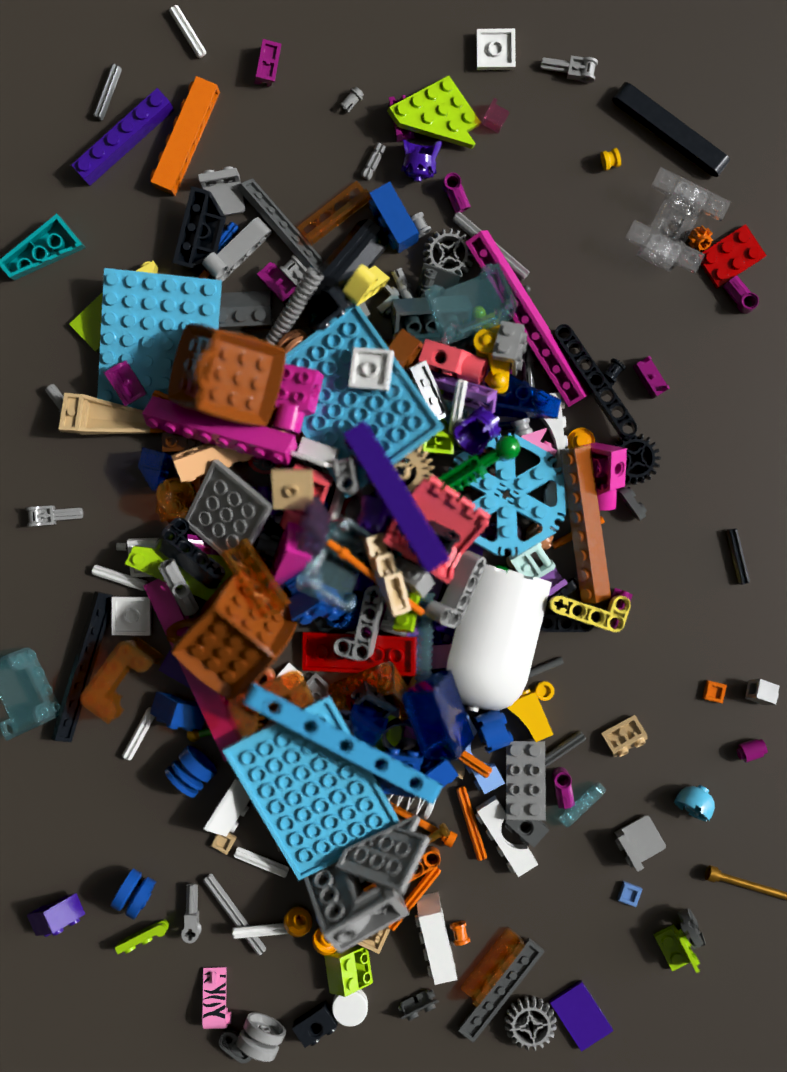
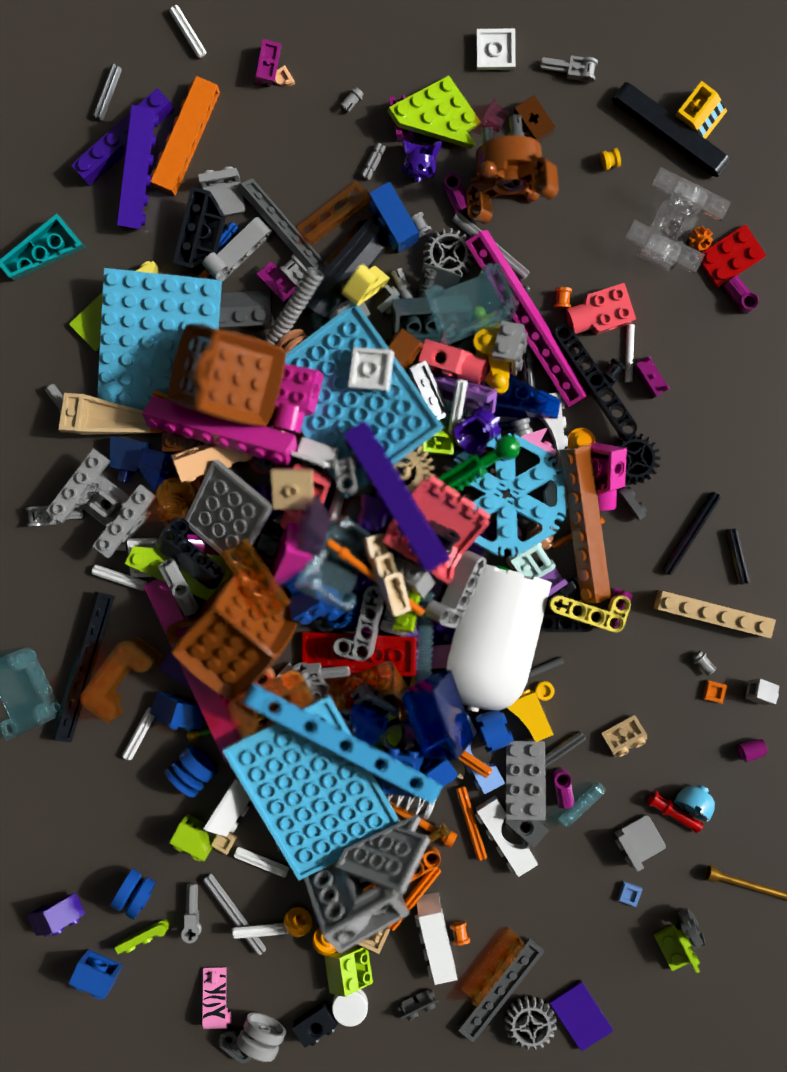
(90, 490): none -> light grey piece
(95, 974): none -> blue brick
(125, 383): magenta hinge -> none
(125, 456): none -> dark blue torso
(131, 615): white plate -> none
(136, 165): none -> dark purple brick
(192, 838): none -> lime slope
(283, 77): none -> light nougat tile
(315, 674): none -> light grey connector
(338, 305): black bracket -> none
(509, 167): none -> dark orange piece
(533, 111): none -> reddish brown brick
(562, 298): none -> orange bush
(602, 311): none -> coral brick
(629, 353): none -> white bar
(668, 808): none -> red pin
(691, 533): none -> black axle
(702, 110): none -> yellow slope
(703, 662): none -> light grey pin
(714, 614): none -> tan brick

